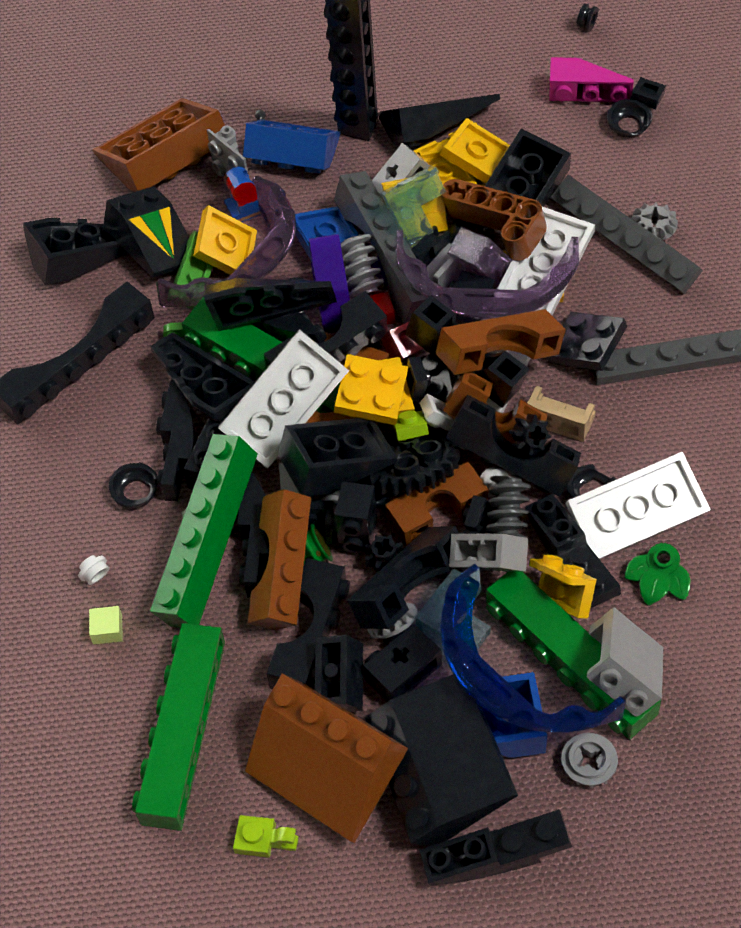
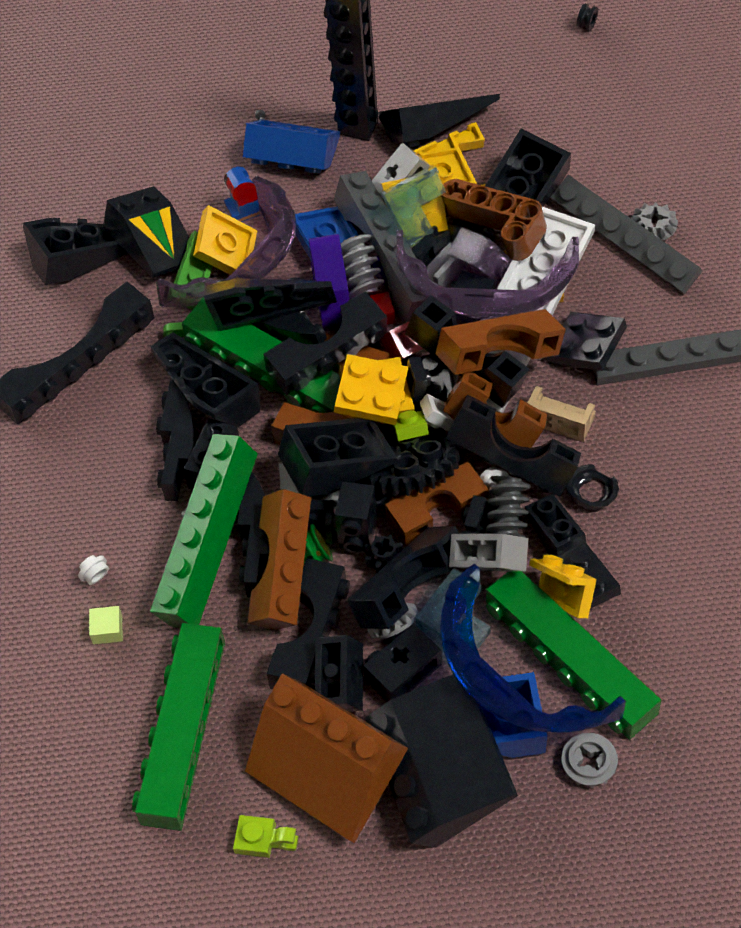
(128, 474): black piece -> none
(160, 144): dark orange slope -> none
(224, 151): light grey hinge -> none
(284, 396): white plate -> none
(475, 150): yellow plate -> none
(496, 851): black slope -> none
(538, 434): black gear -> none
(583, 81): dark pink slope -> none
(628, 662): light grey panel -> none
(630, 109): black piece -> none
(638, 505): white plate -> none
(648, 92): black plate -> none
(659, 578): green plate -> none

